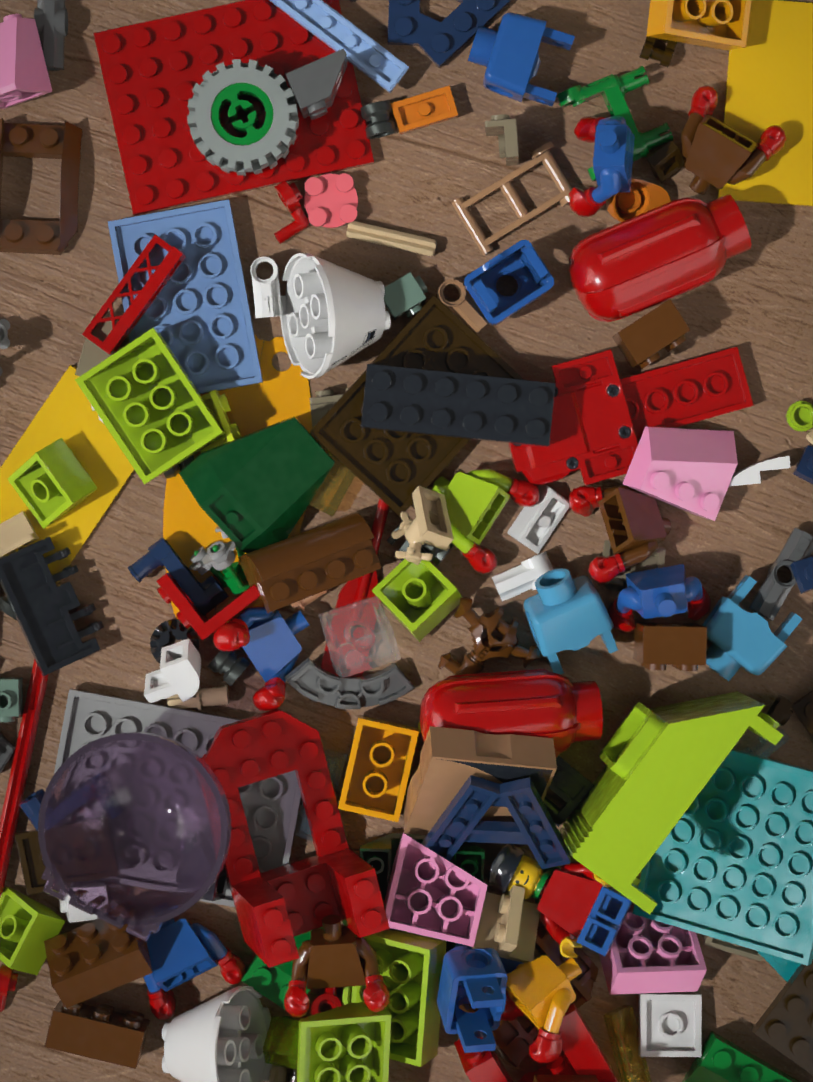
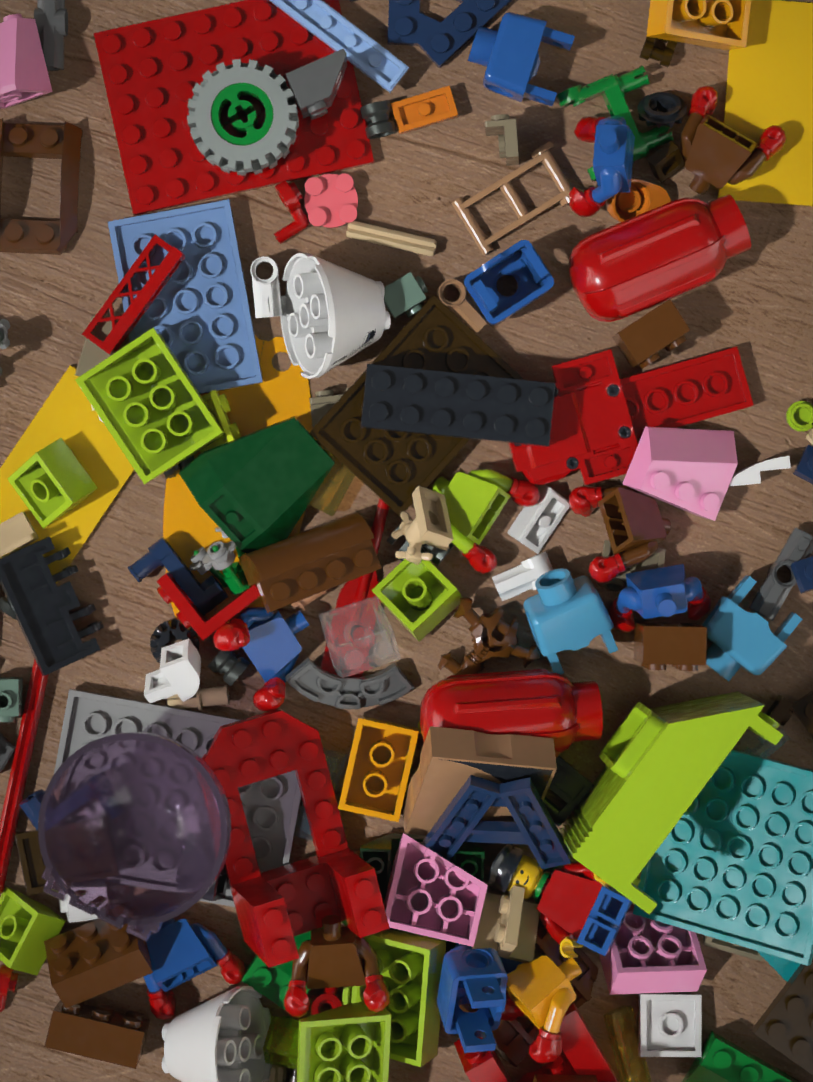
(671, 105): none -> black gear

